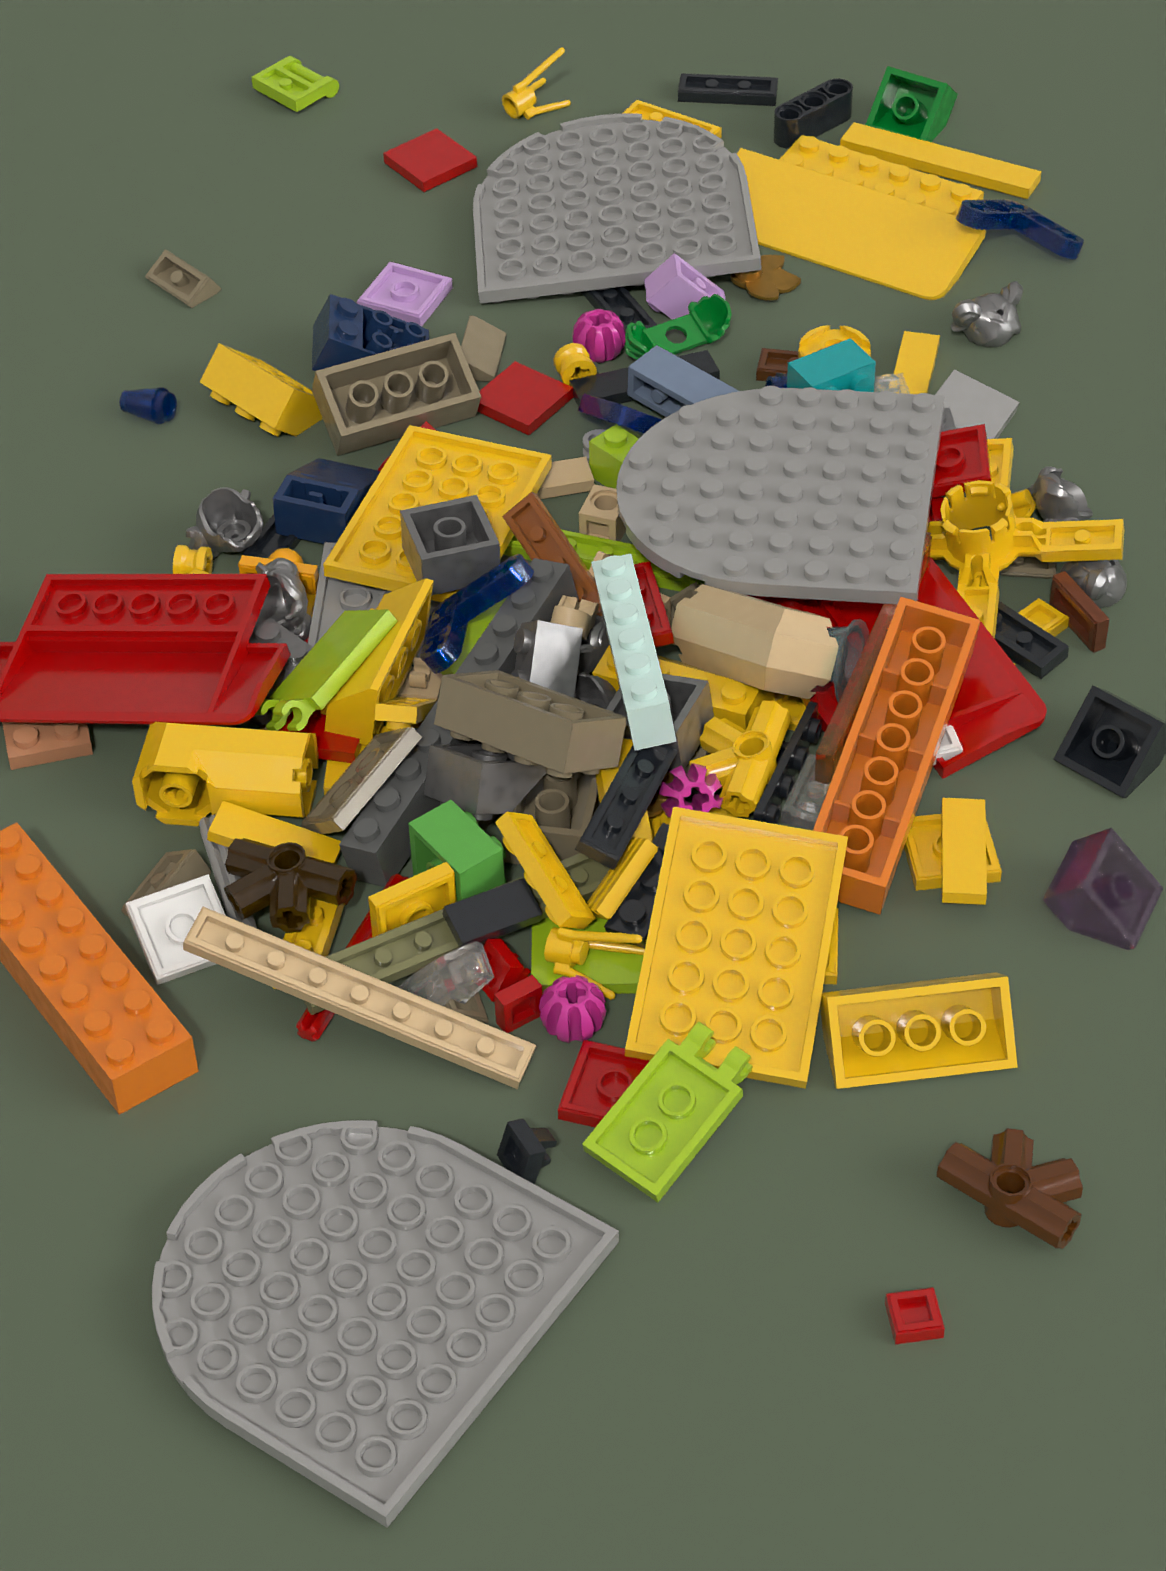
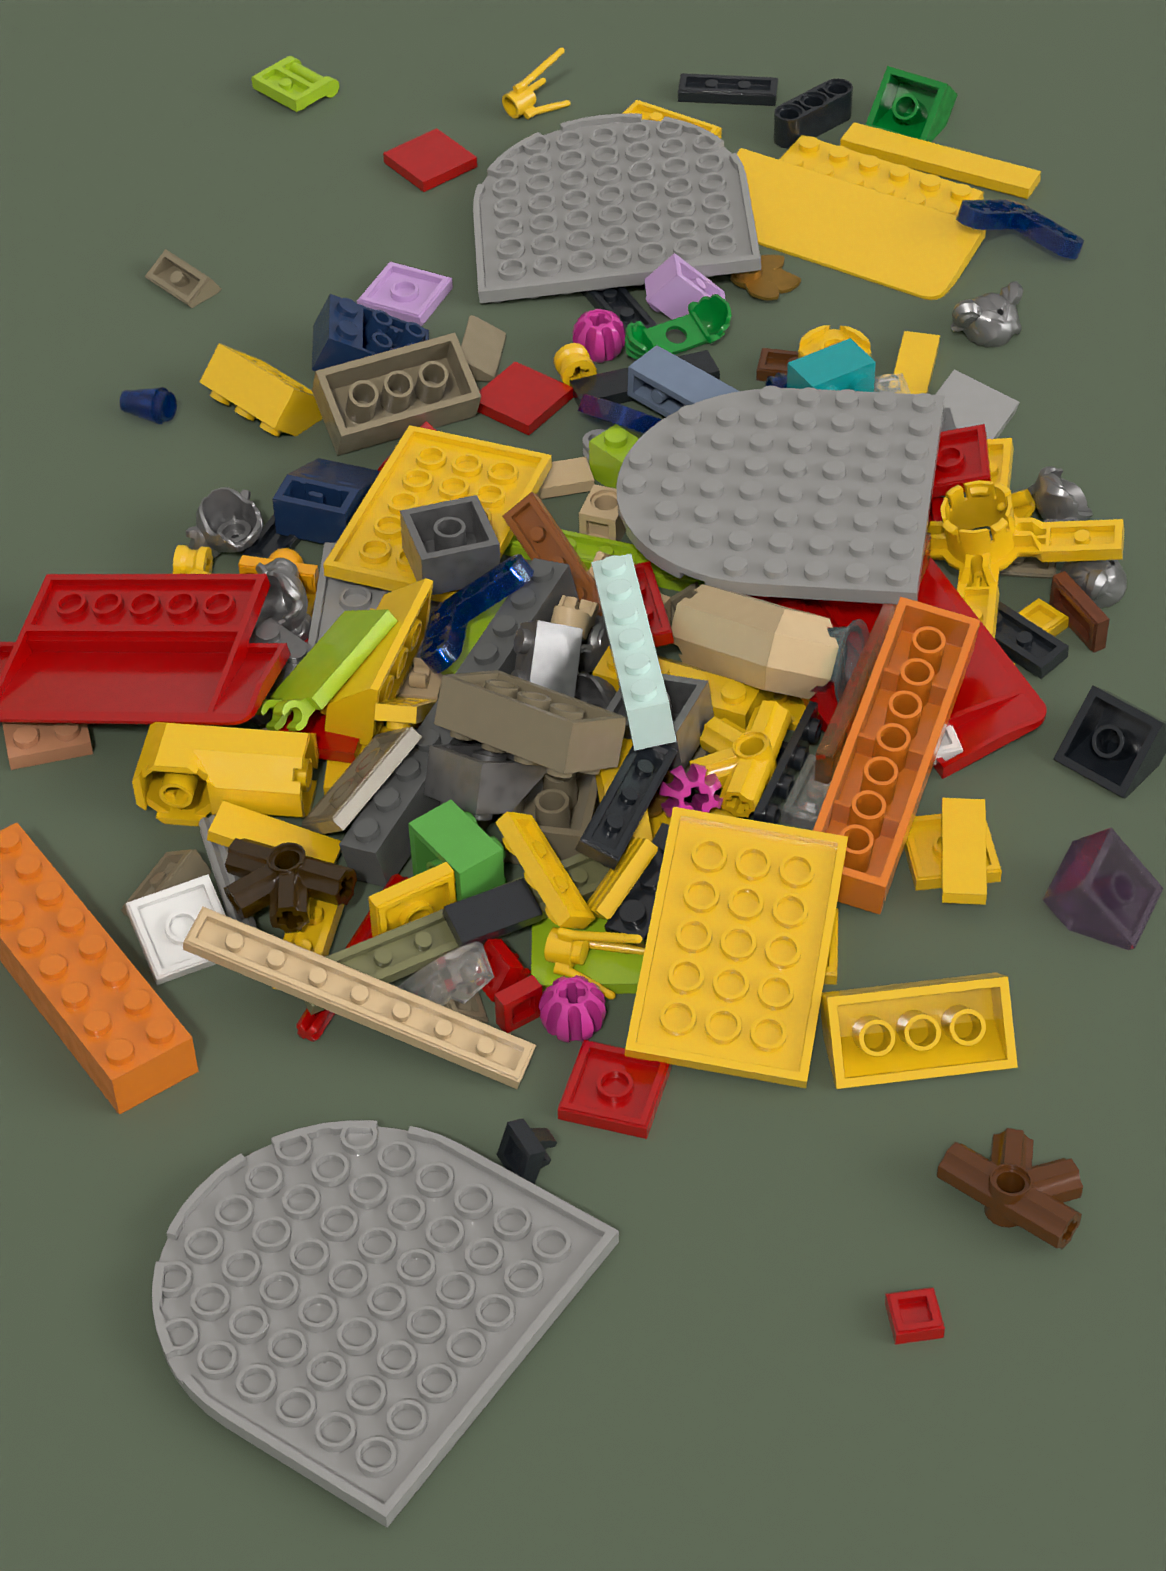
(668, 1113): lime tile -> none

